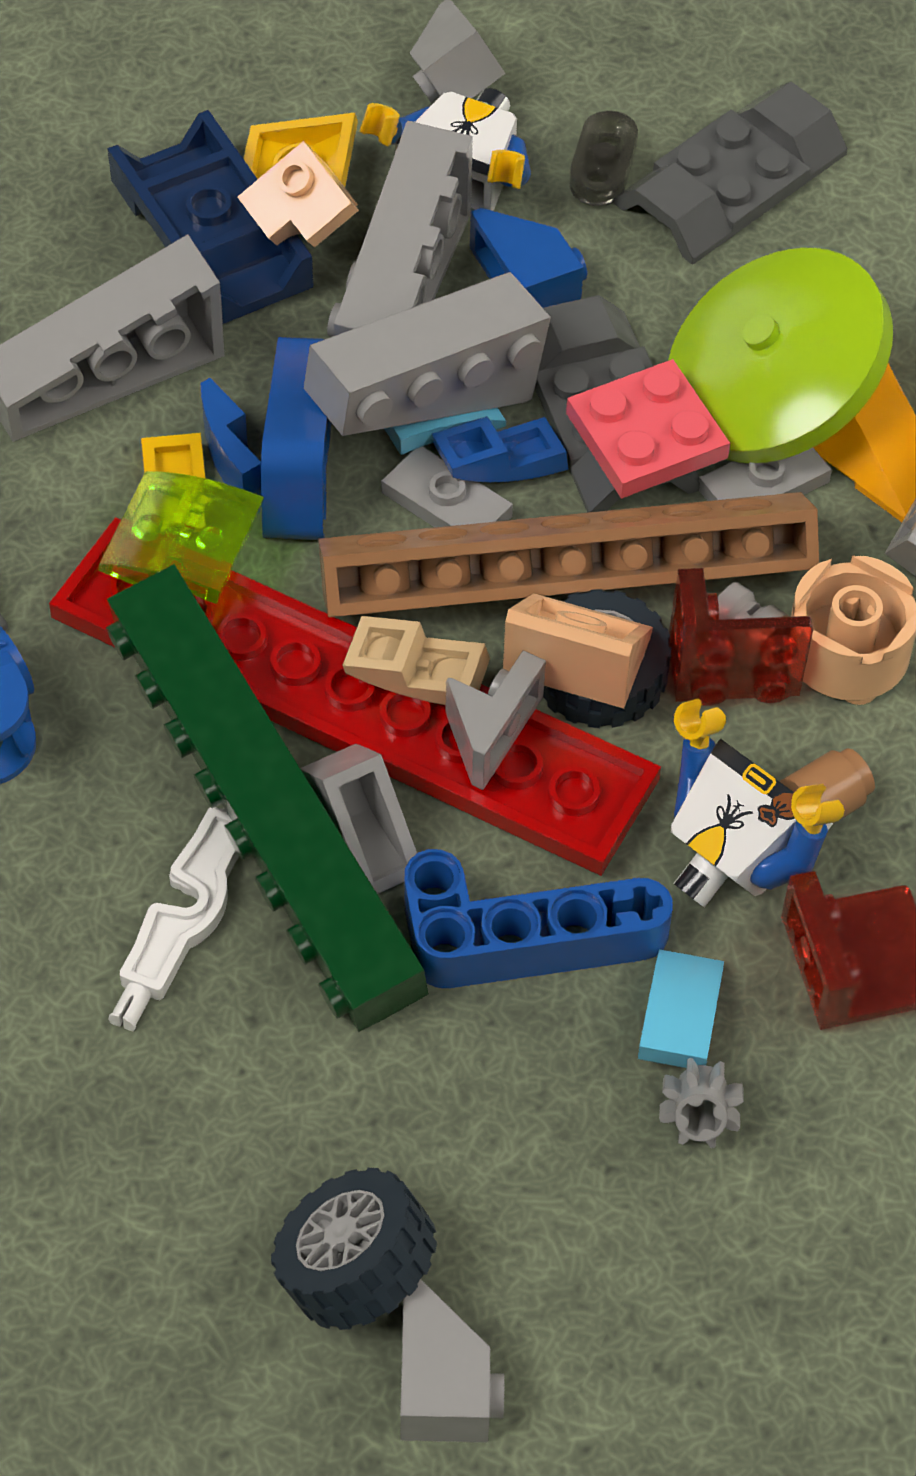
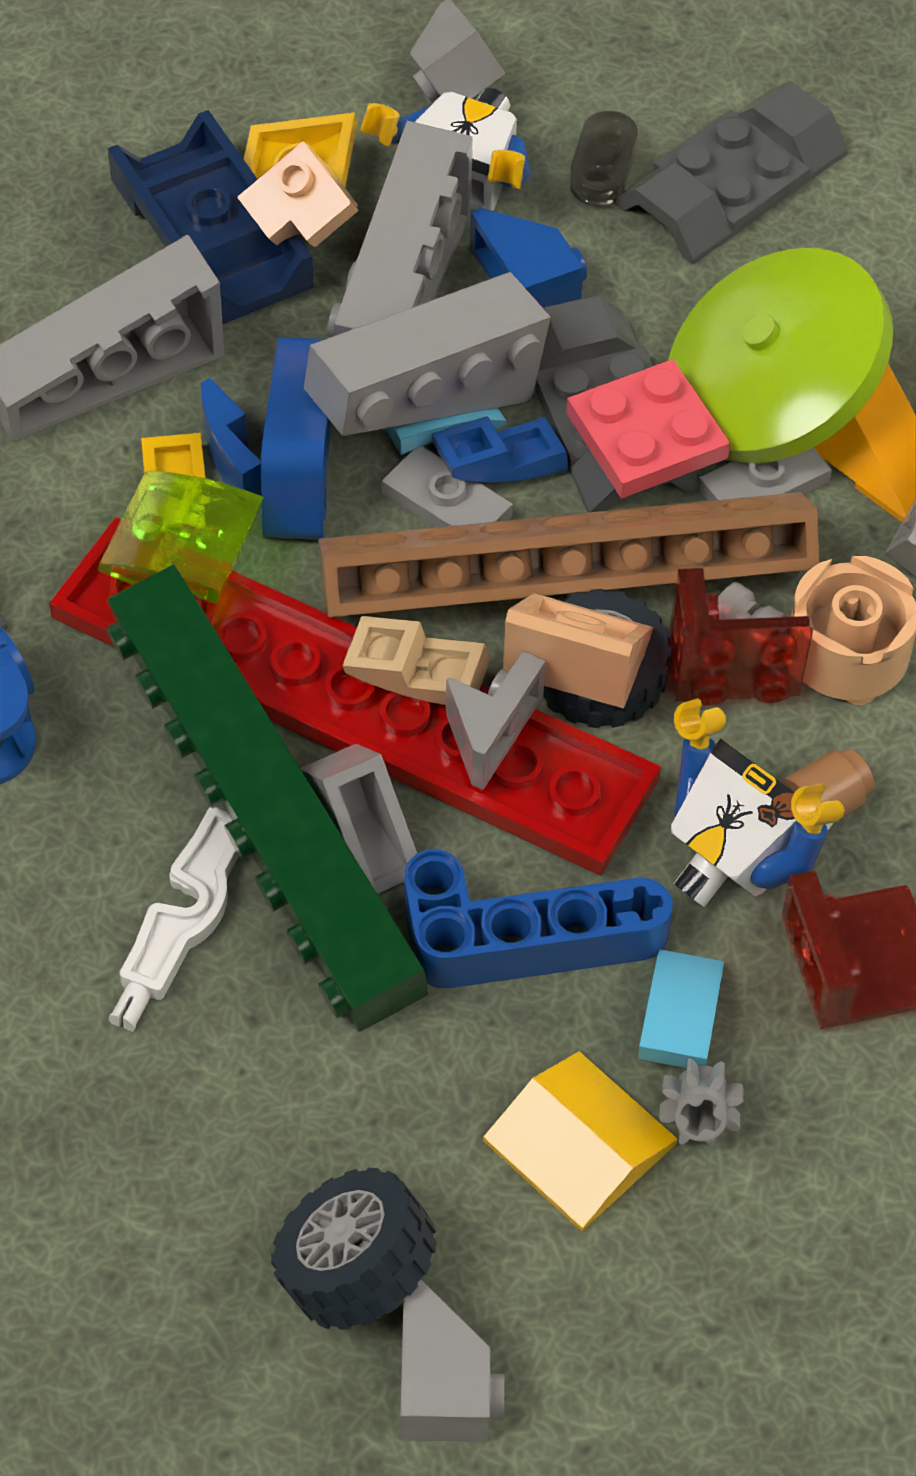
(578, 1138): none -> slope

